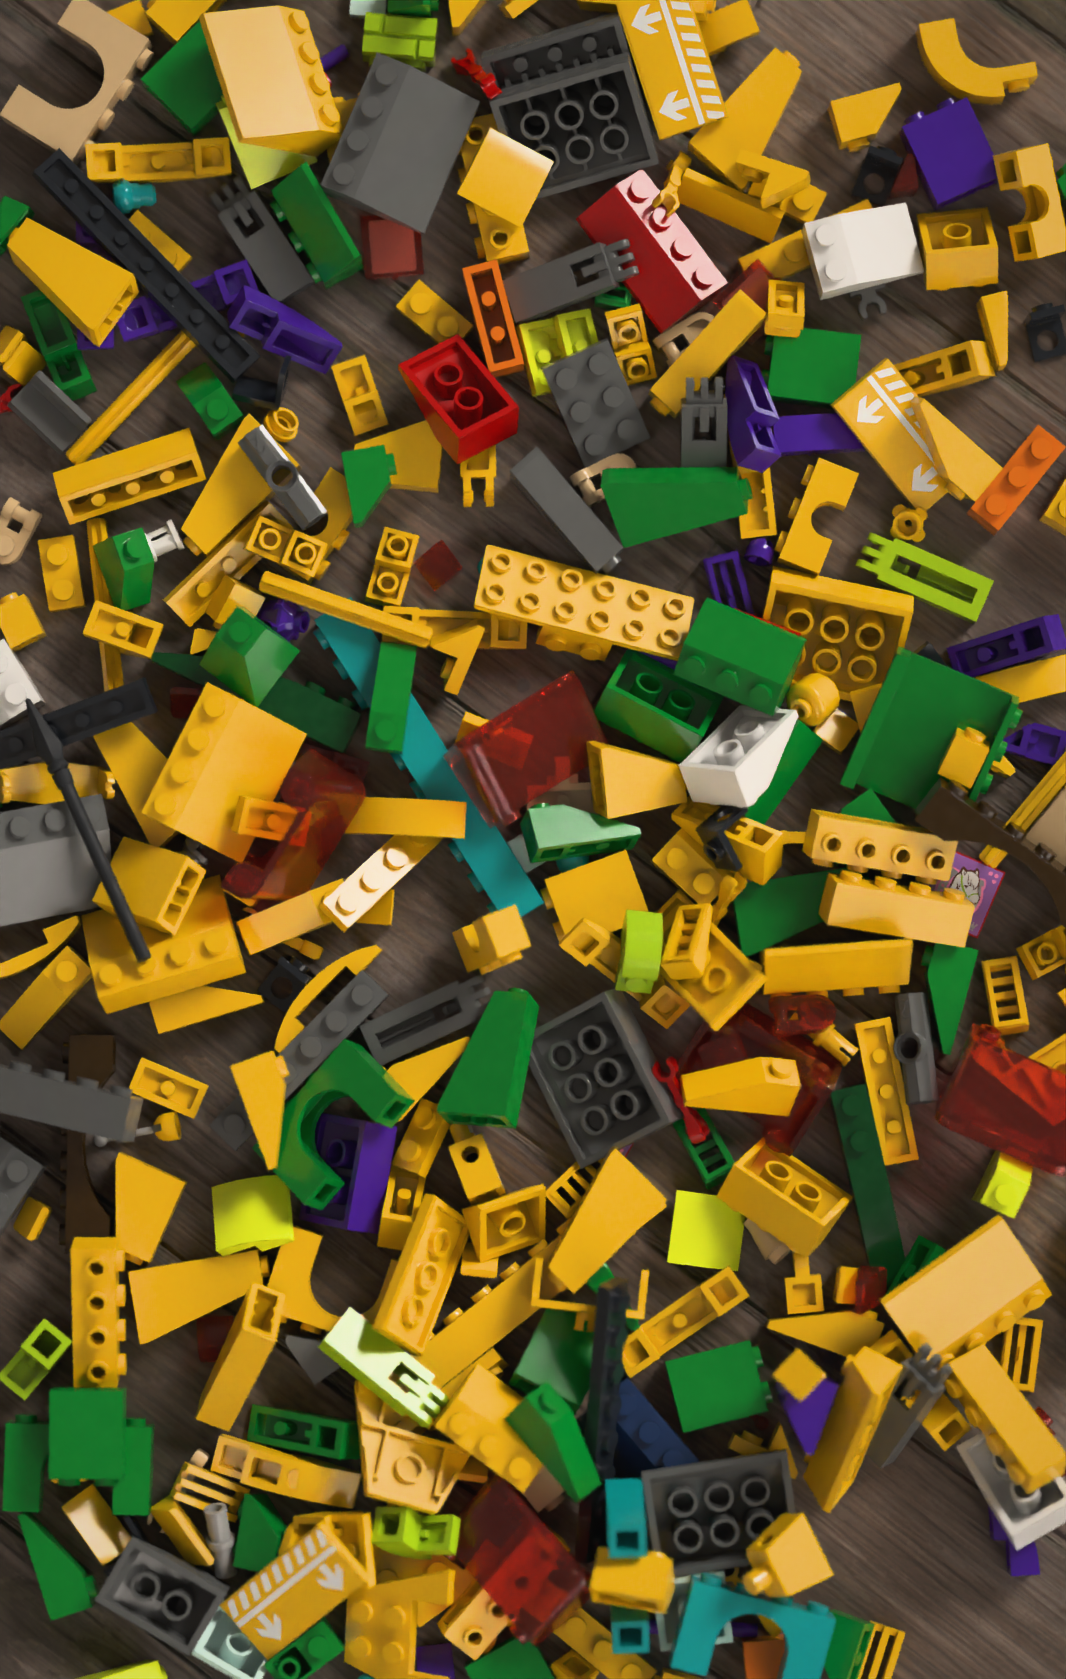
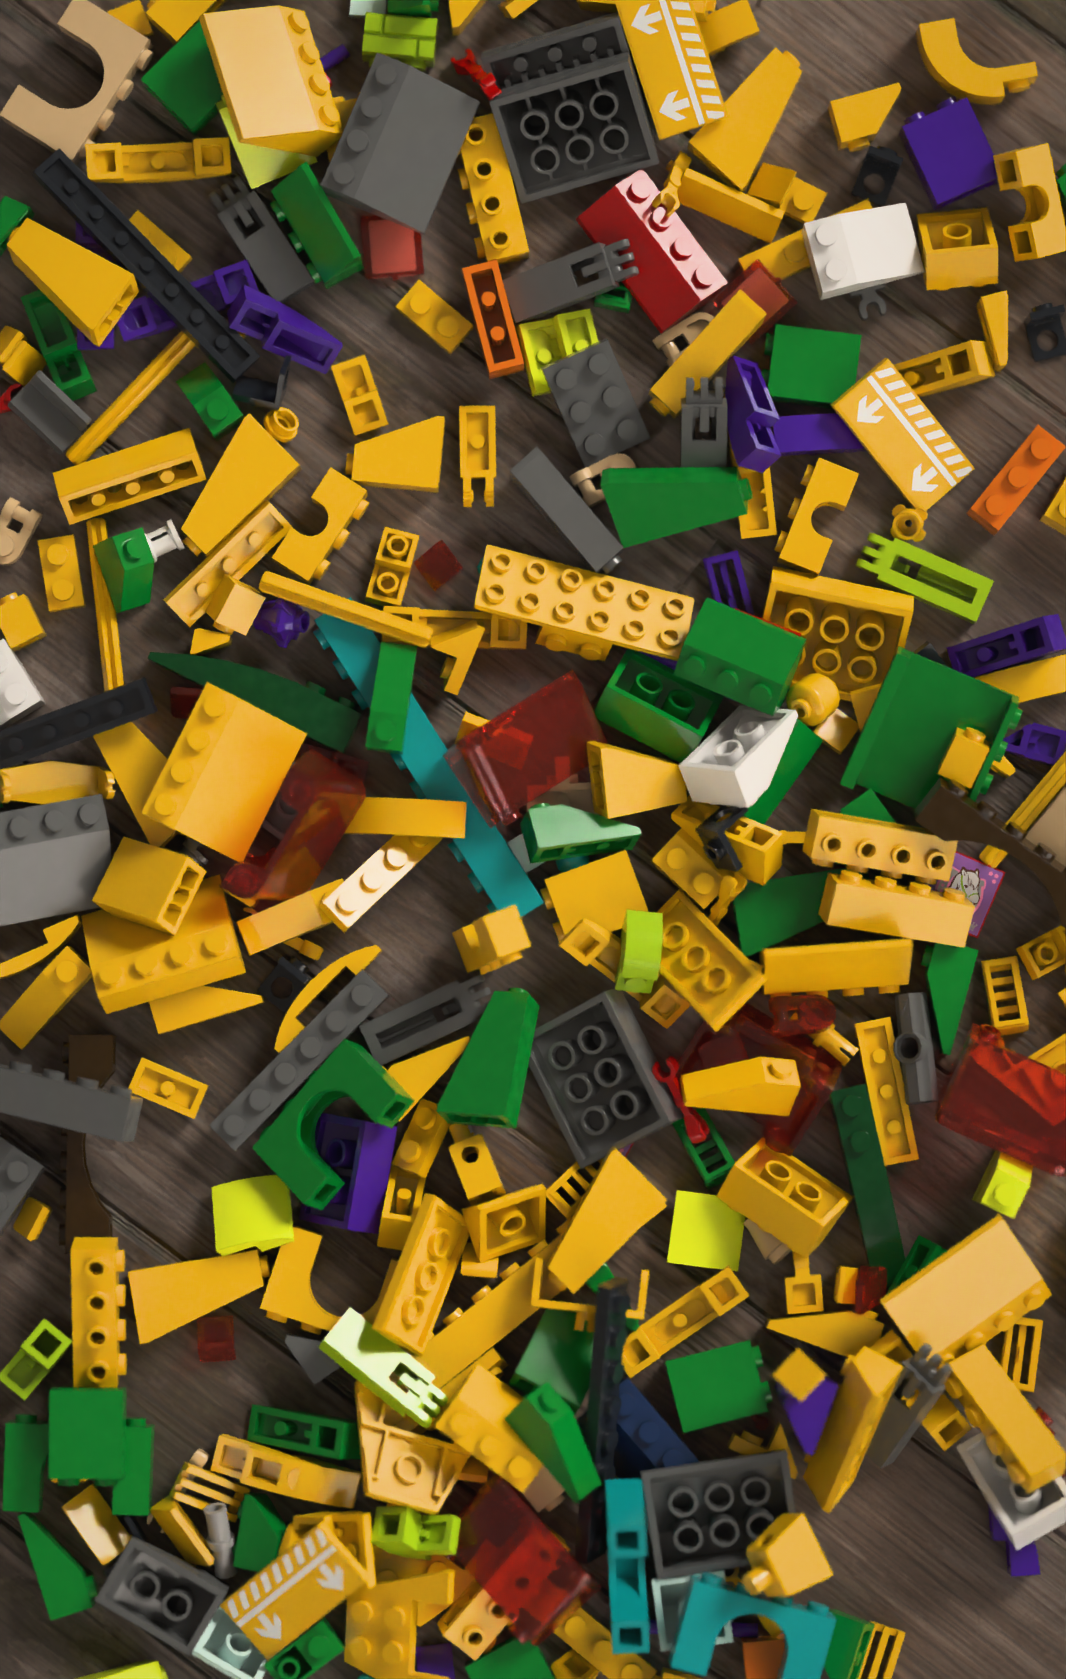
(50, 750): black piece -> none
(123, 630): yellow slope -> none
(132, 195): teal piece -> none
(143, 1206): yellow slope -> none
(165, 1127): yellow hinge -> none
(241, 1356): yellow slope -> none
(248, 656): green slope -> none
(262, 818): plate -> none
(263, 1094): yellow slope -> none
(270, 458): dark grey piece -> none
(285, 546): yellow slope -> none
(367, 479): green slope -> none
(381, 912): yellow slope -> none
(460, 398): red slope -> none
(505, 177): yellow slope -> none
(631, 343): yellow slope -> none
(633, 1581): yellow slope -> none
(688, 963): yellow slope -> none
(760, 552): dark purple hinge -> none
(781, 178): yellow slope -> none
(785, 308): yellow slope -> none
(907, 181): clear red slope -> none
(955, 456): yellow slope -> none

